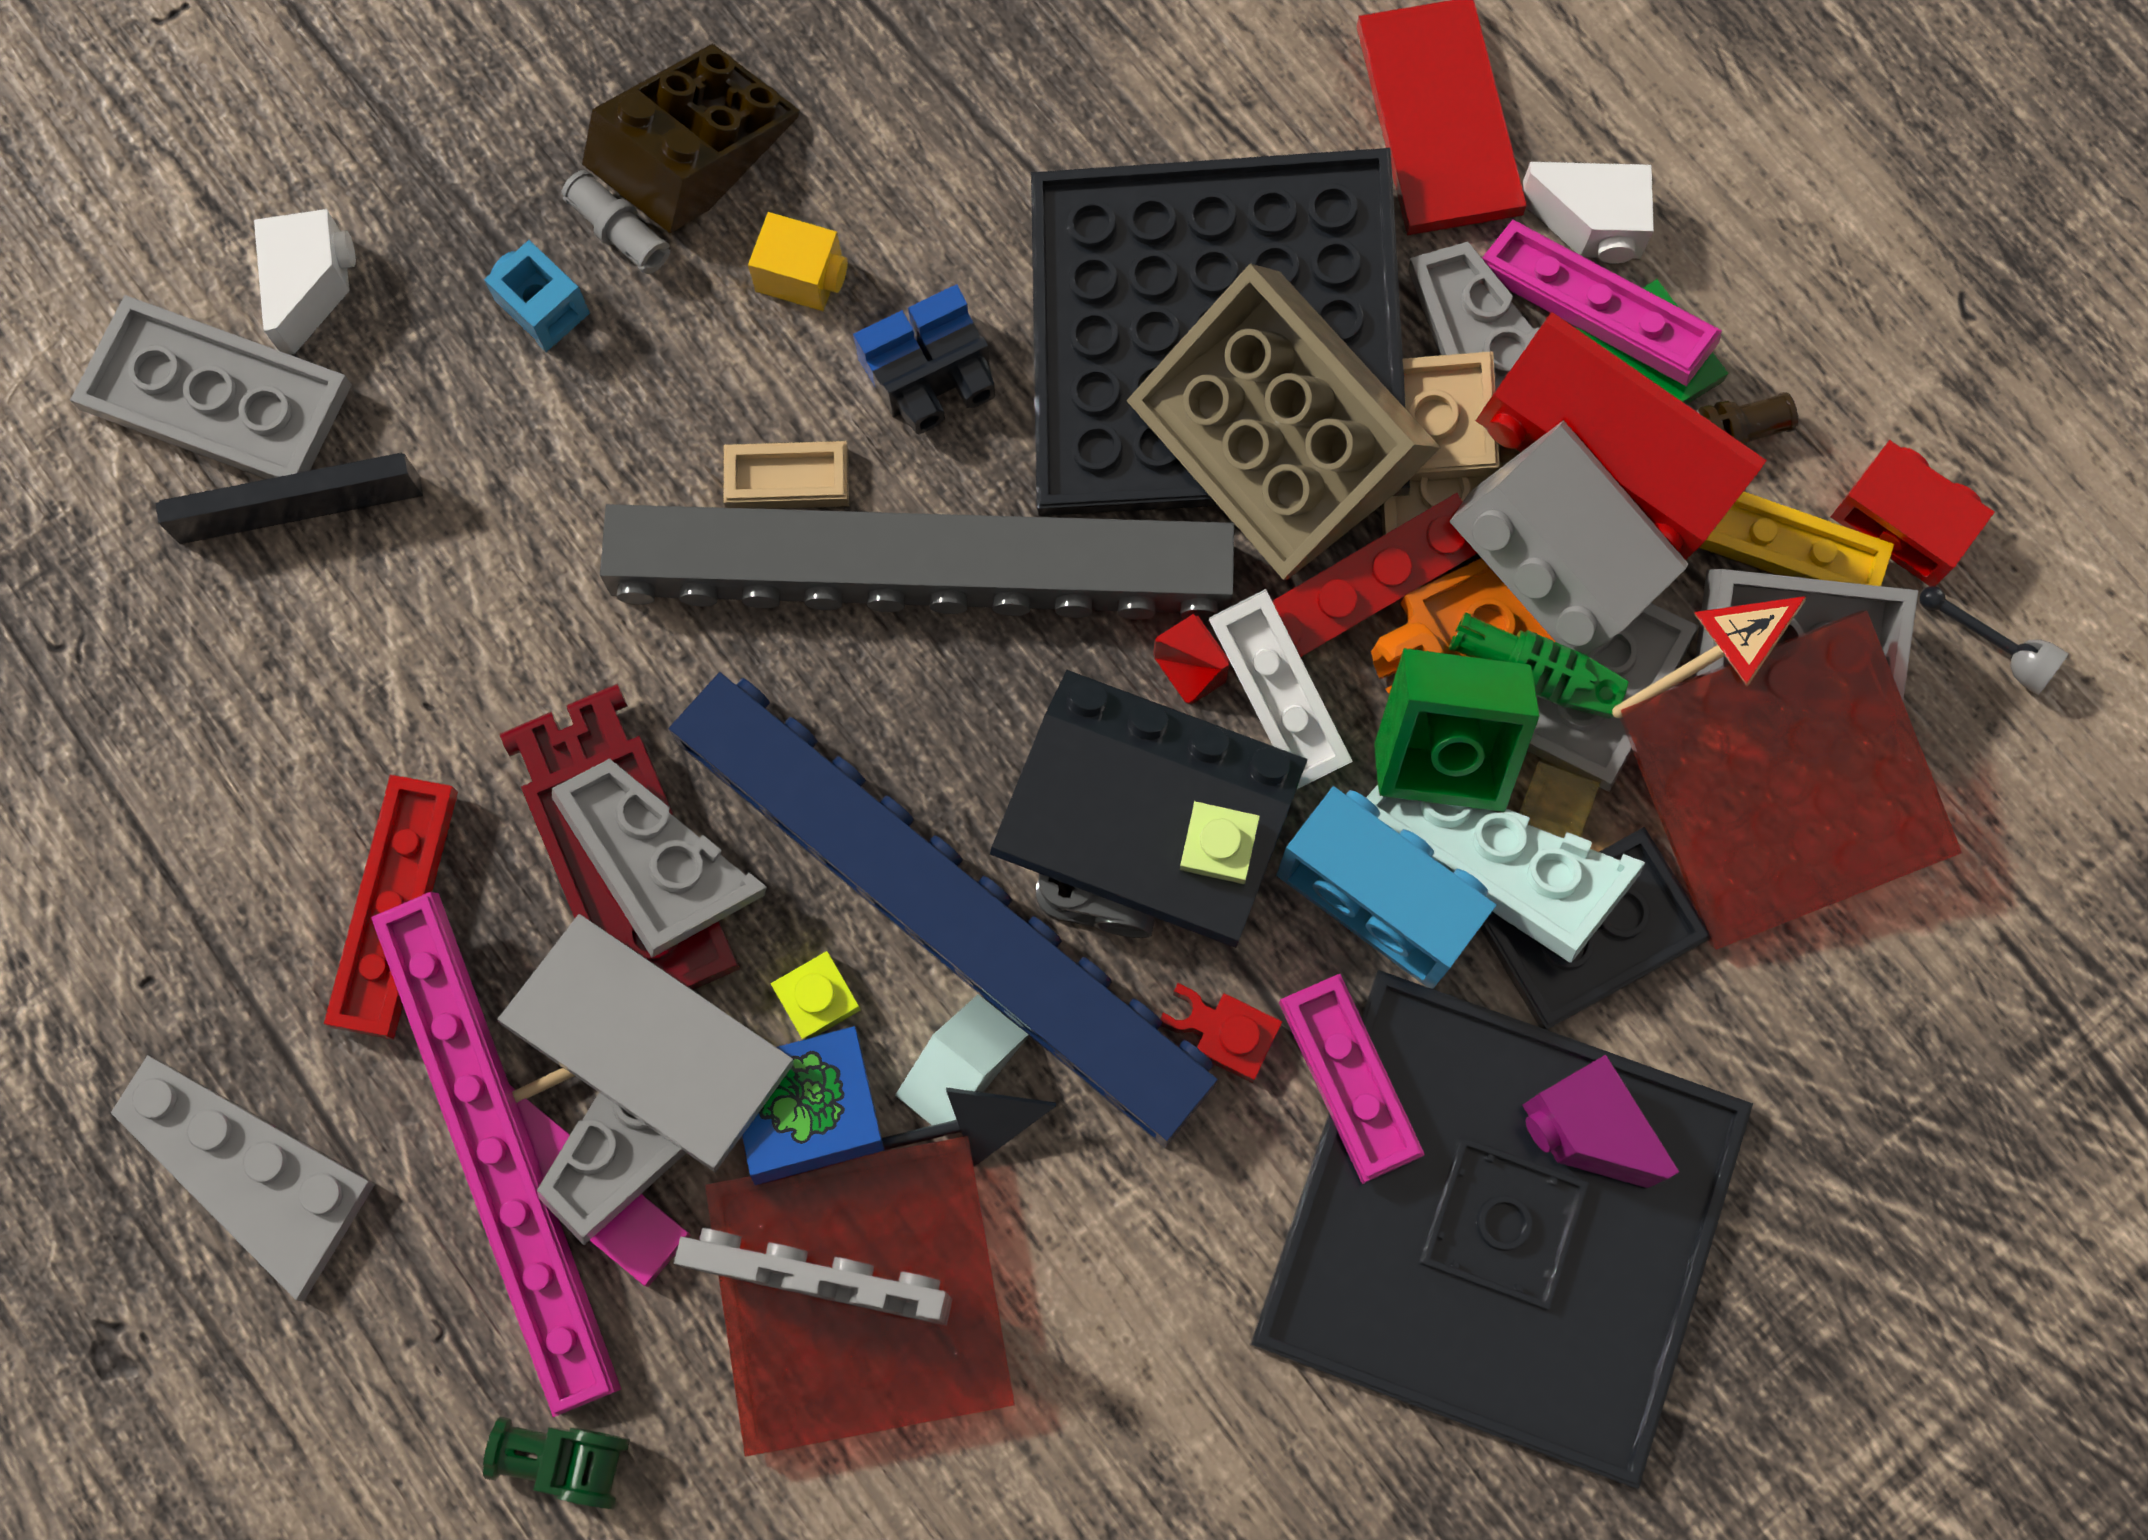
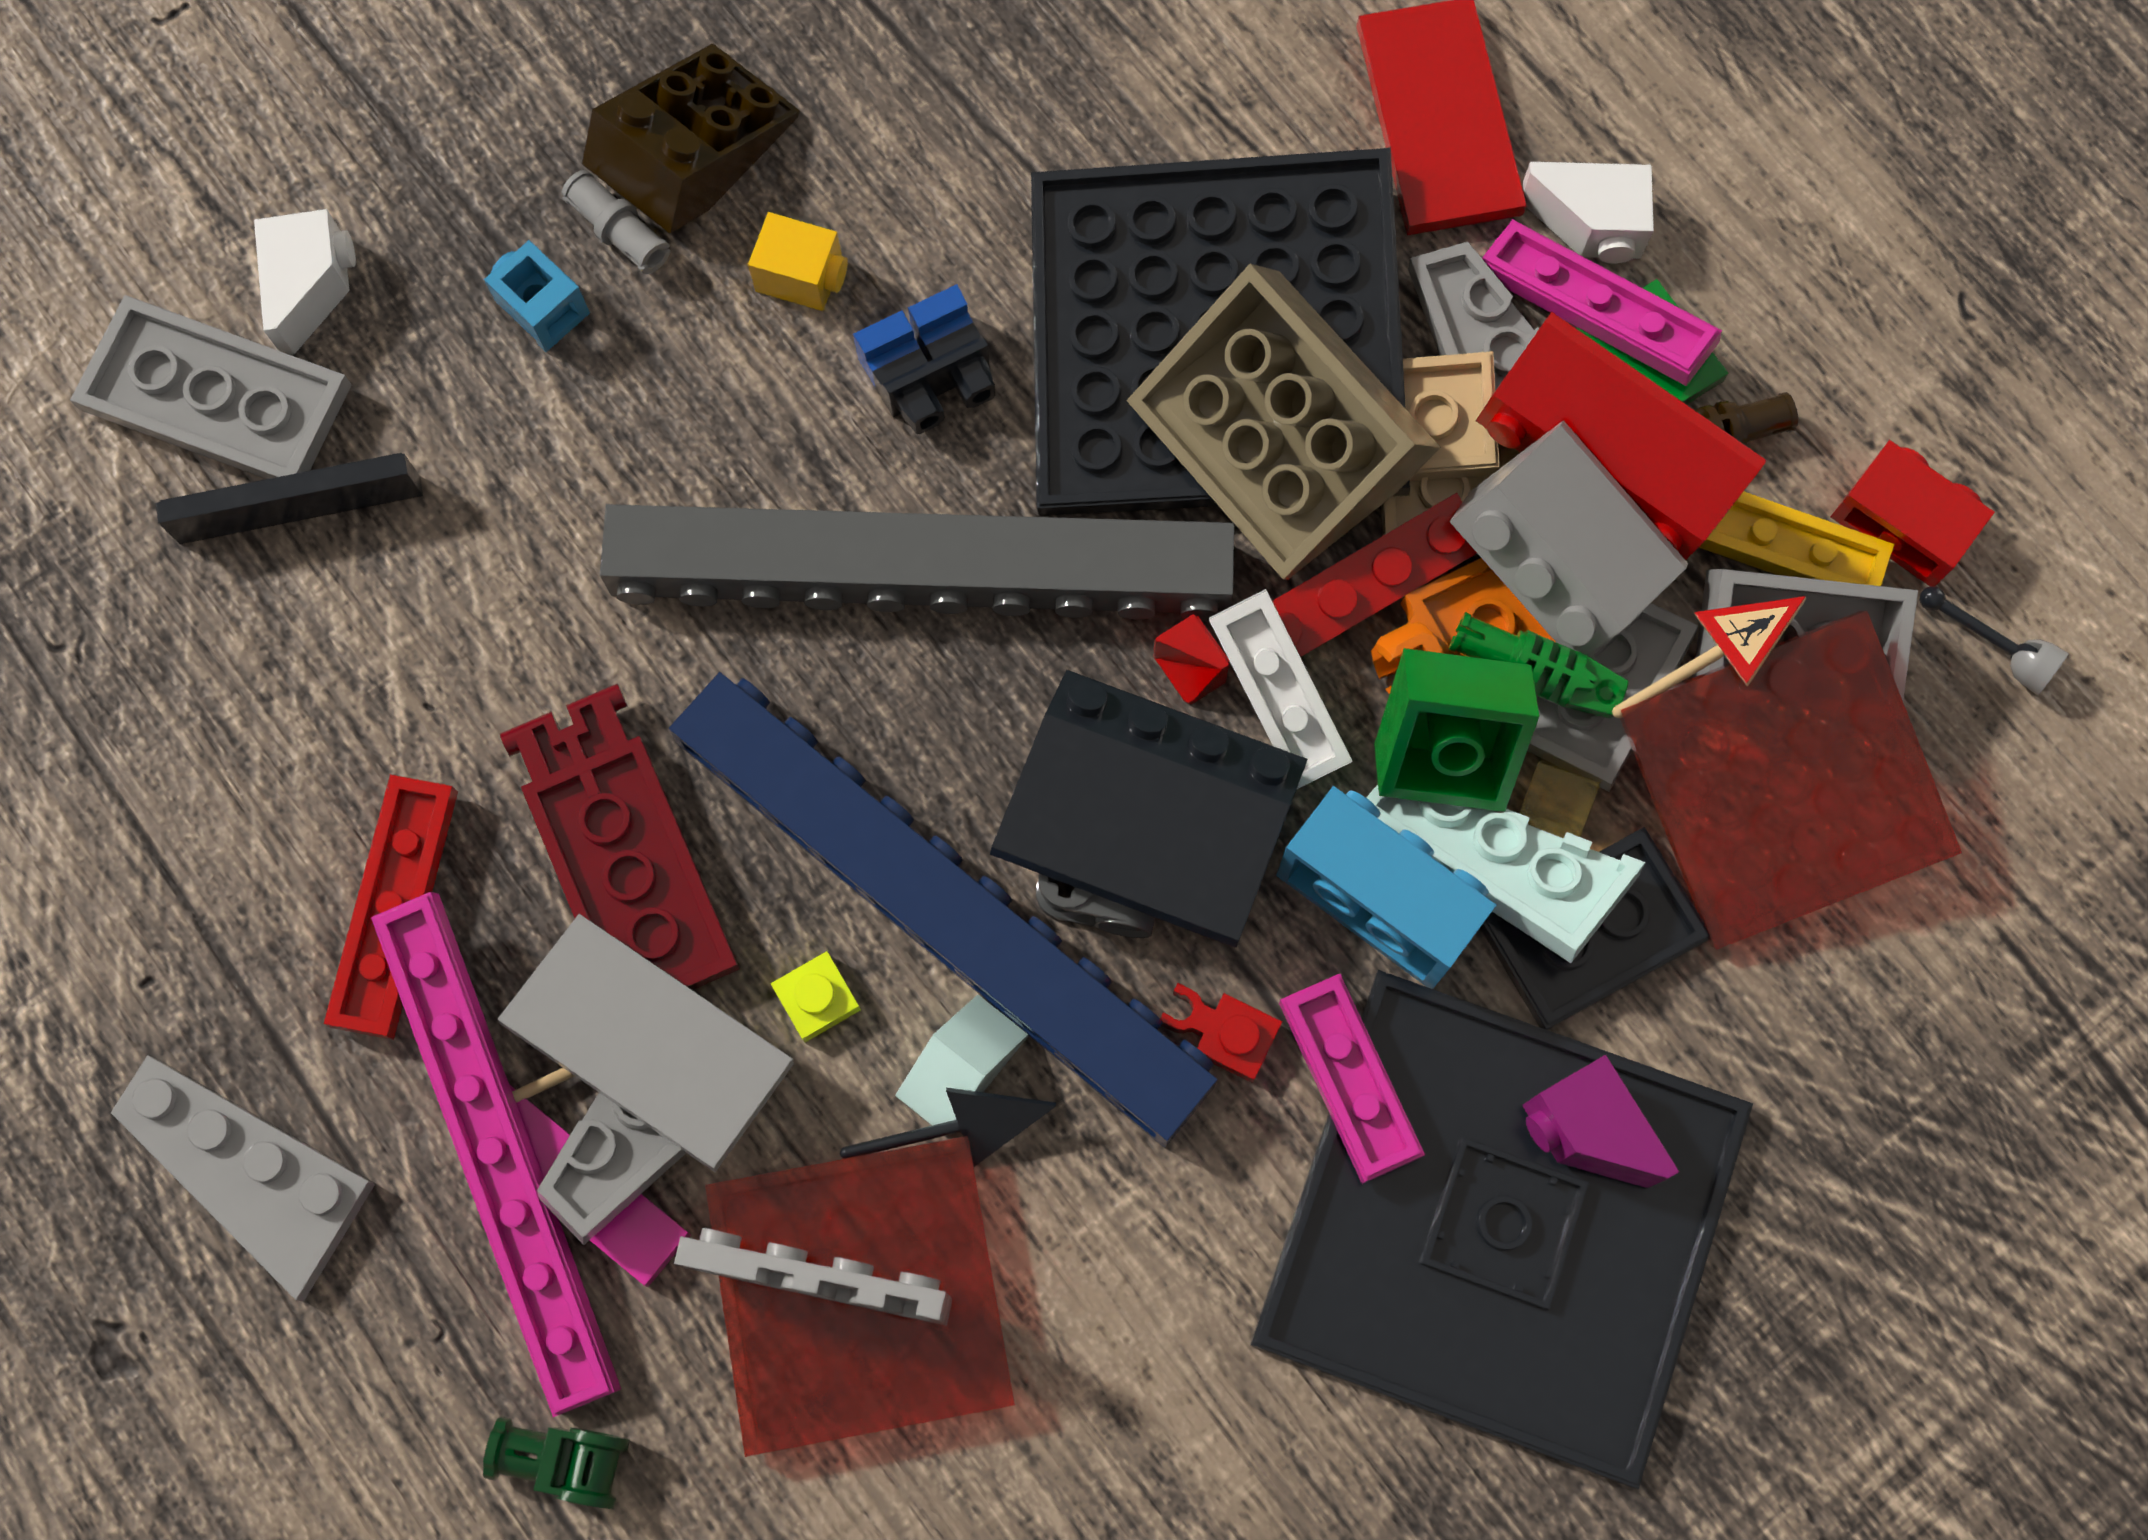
(650, 860): light grey wing -> none
(786, 475): tan tile -> none
(817, 1111): blue tile -> none
(1219, 842): yellowish green plate -> none

